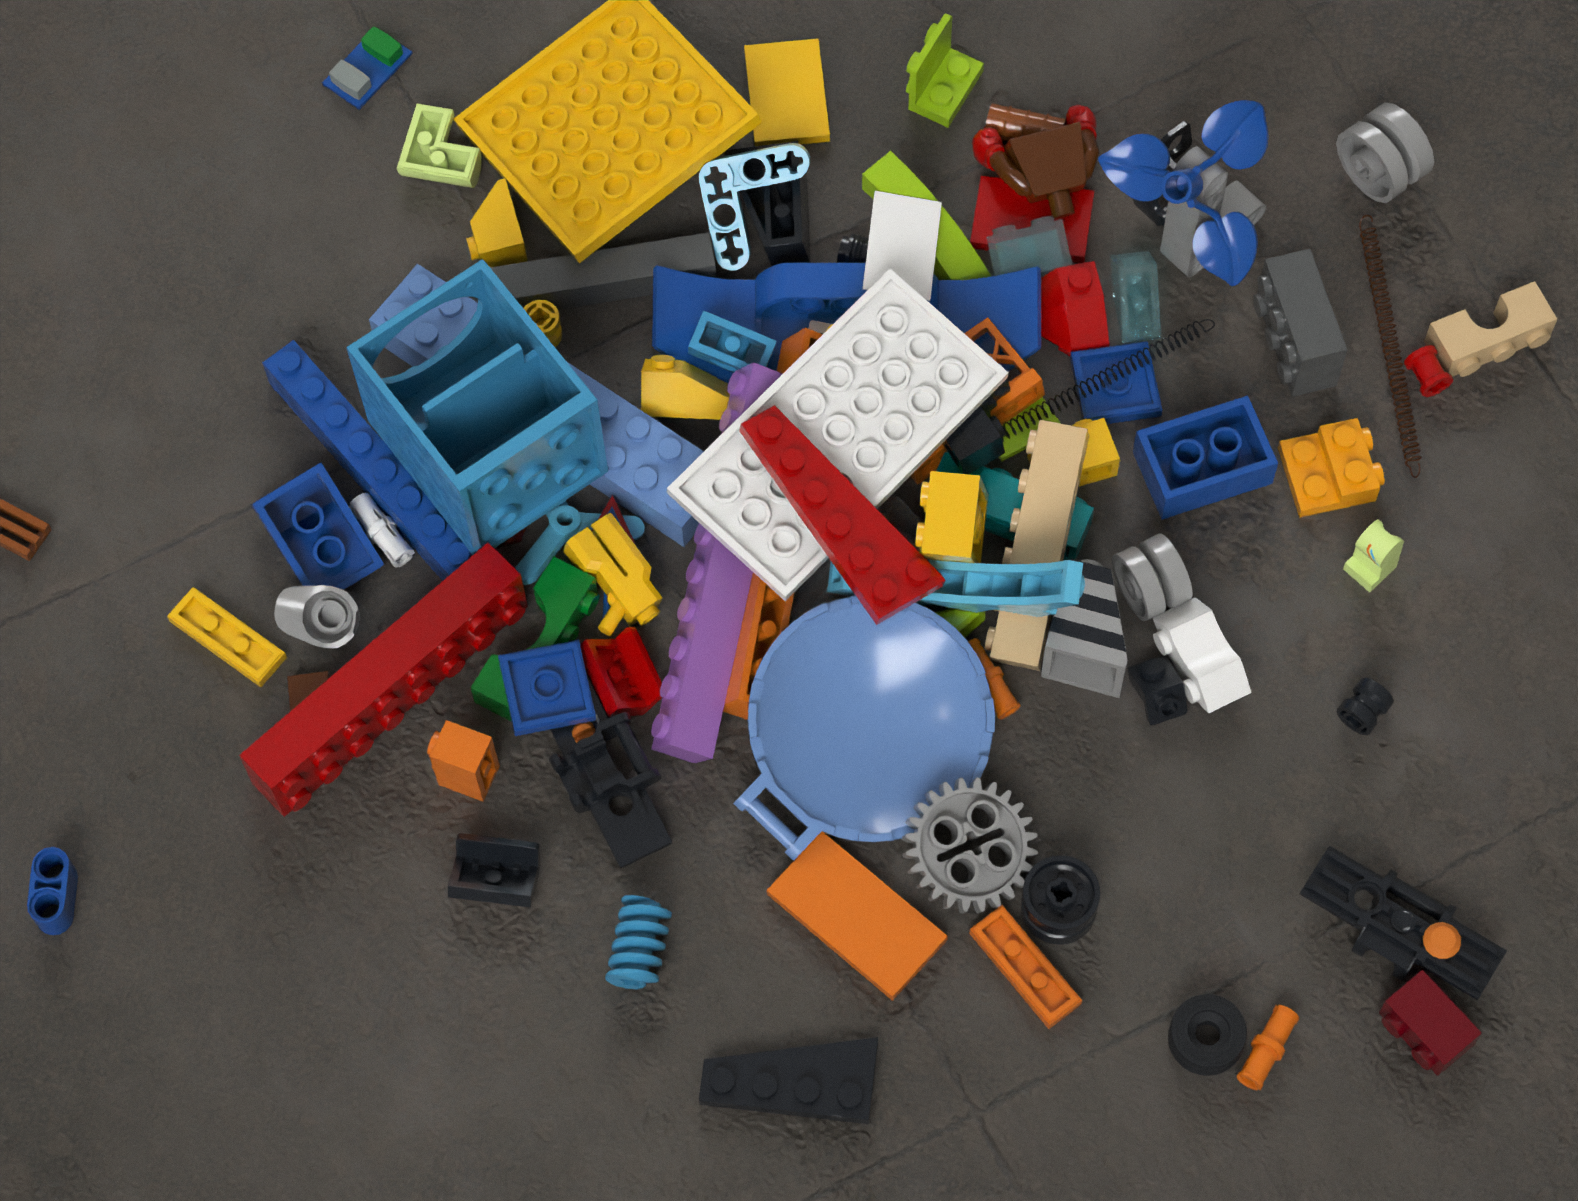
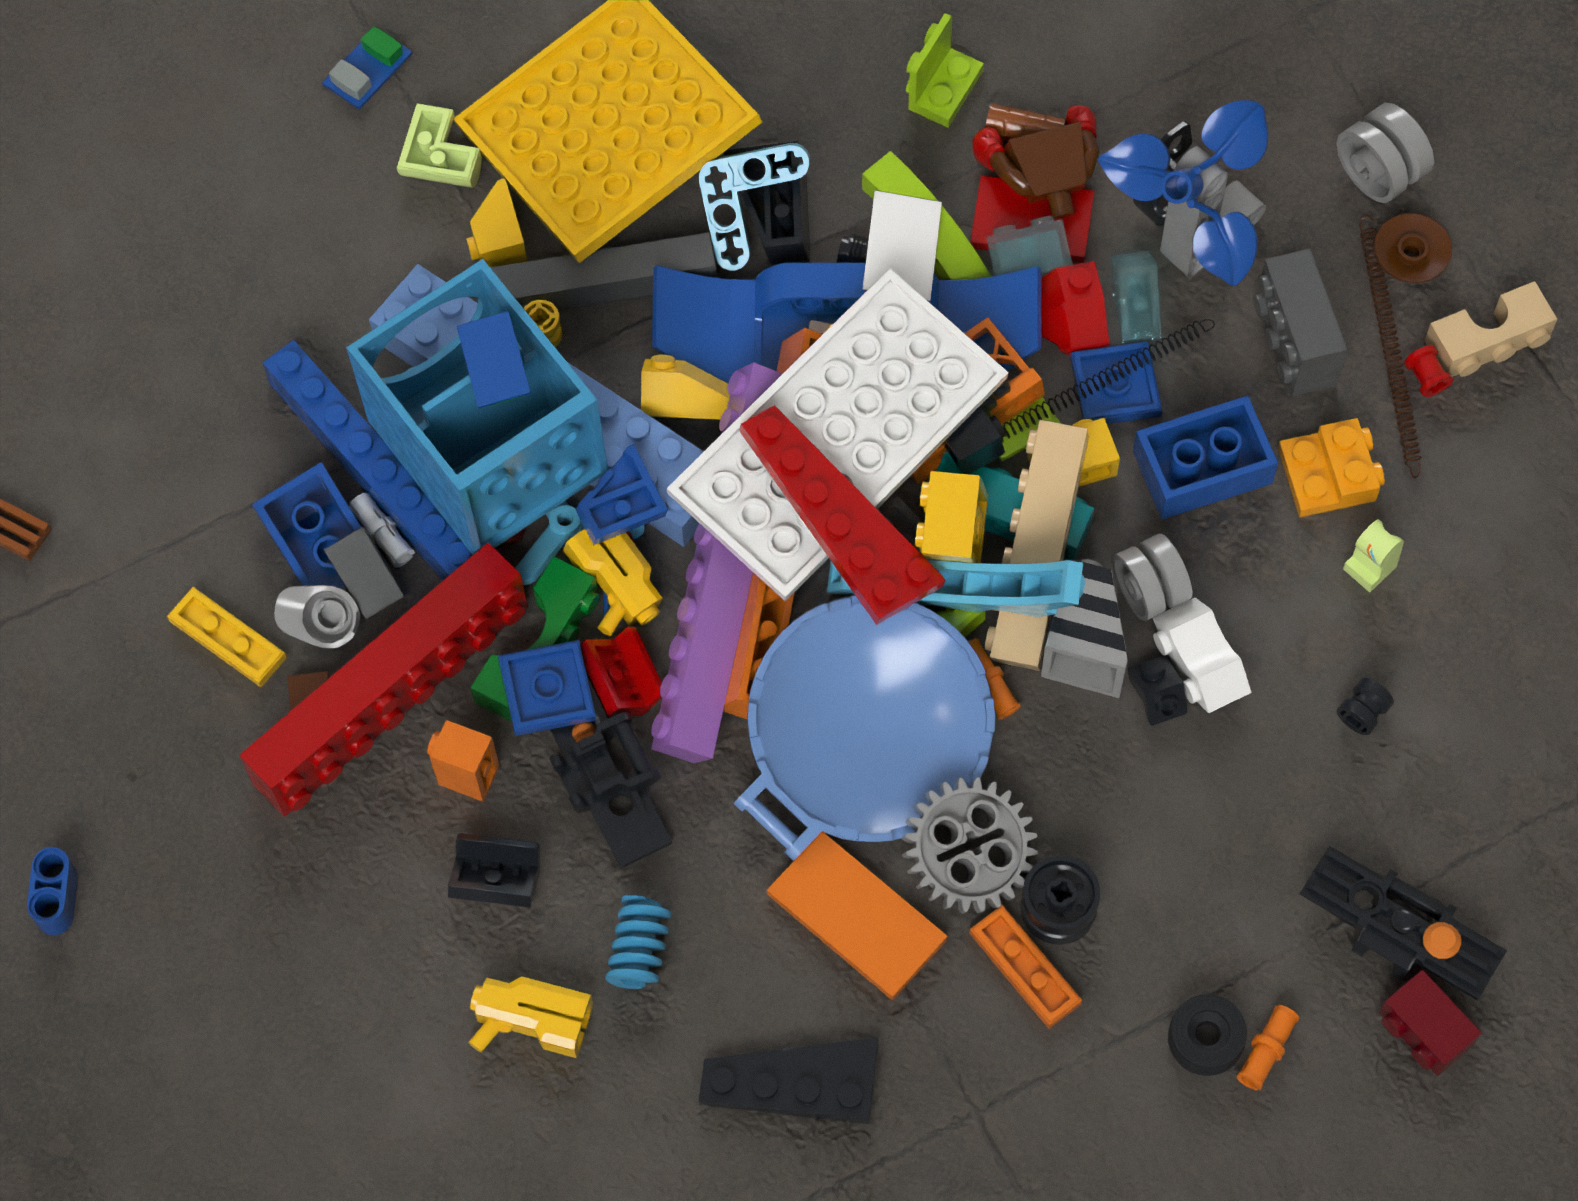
(365, 572): none -> dark grey hinge
(493, 360): none -> blue piece
(531, 1009): none -> yellow piece
(621, 500): none -> blue wing
(729, 344): dark azure brick -> none
(787, 92): yellow tile -> none
(1412, 234): none -> reddish brown dish

